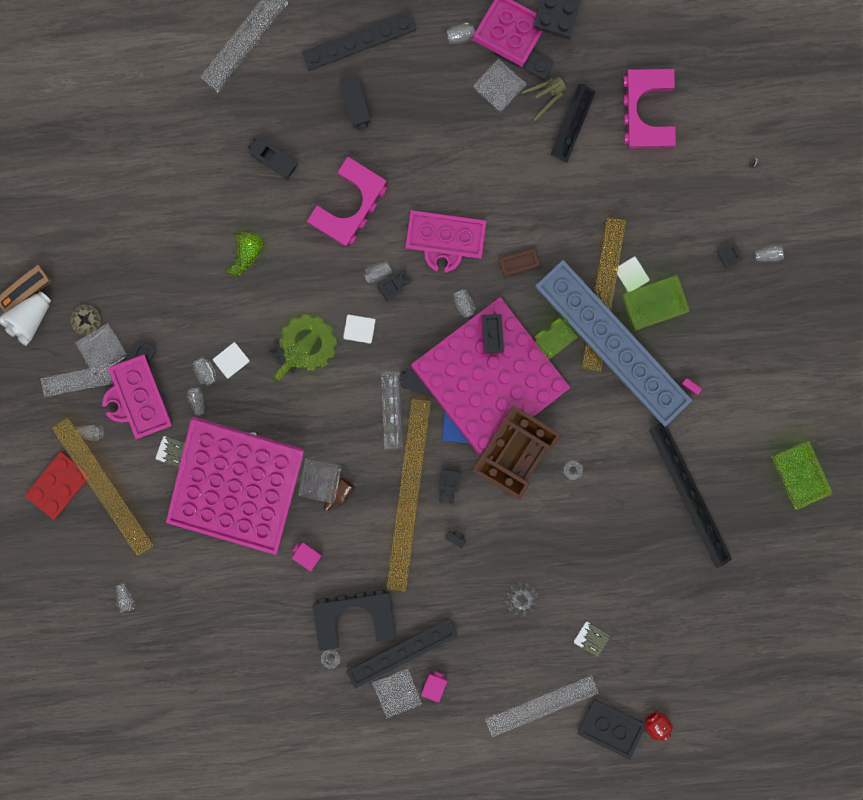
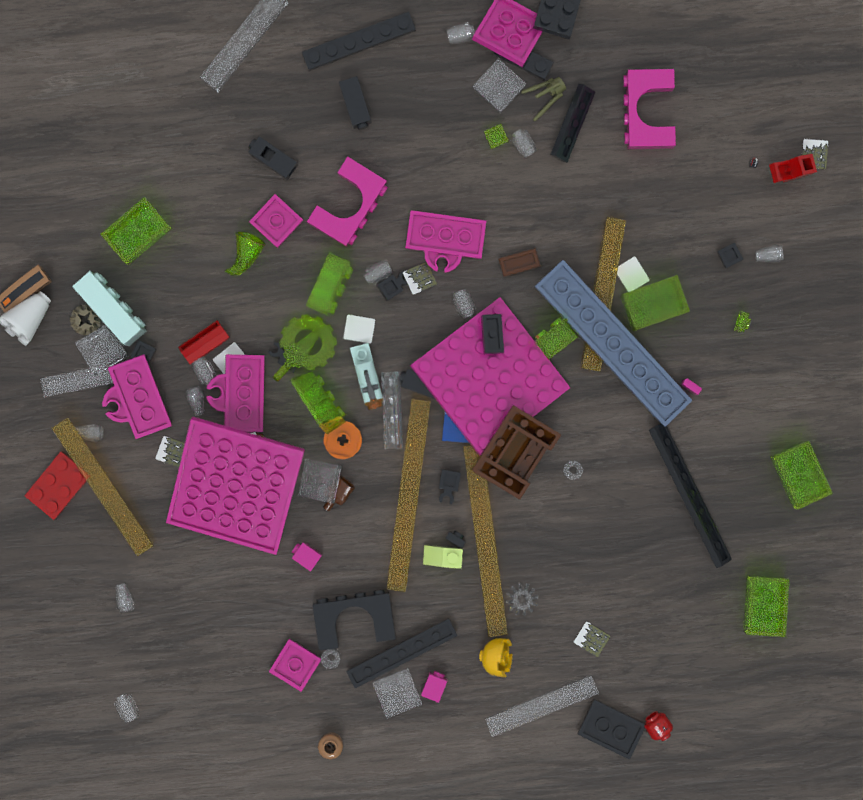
(109, 308): none -> light aqua brick
(126, 708): none -> clear brick
(136, 231): none -> clear neon green brick
(204, 342): none -> red piece
(240, 392): none -> dark pink plate
(276, 221): none -> dark pink plate
(295, 665): none -> dark pink plate
(319, 401): none -> clear neon green slope
(329, 285): none -> clear neon green brick
(330, 752): none -> medium nougat head
(349, 449): none -> orange plate
(367, 376): none -> light aqua plate
(419, 278): none -> sticker
(443, 556): none -> yellowish green slope
(485, 547): none -> clear yellow plate
(496, 136): none -> clear neon green plate
(496, 657): none -> yellow cylinder
(523, 143): none -> clear brick
(743, 322): none -> clear neon green plate
(766, 605): none -> clear neon green brick
(793, 168): none -> red brick
(818, 149): none -> sticker

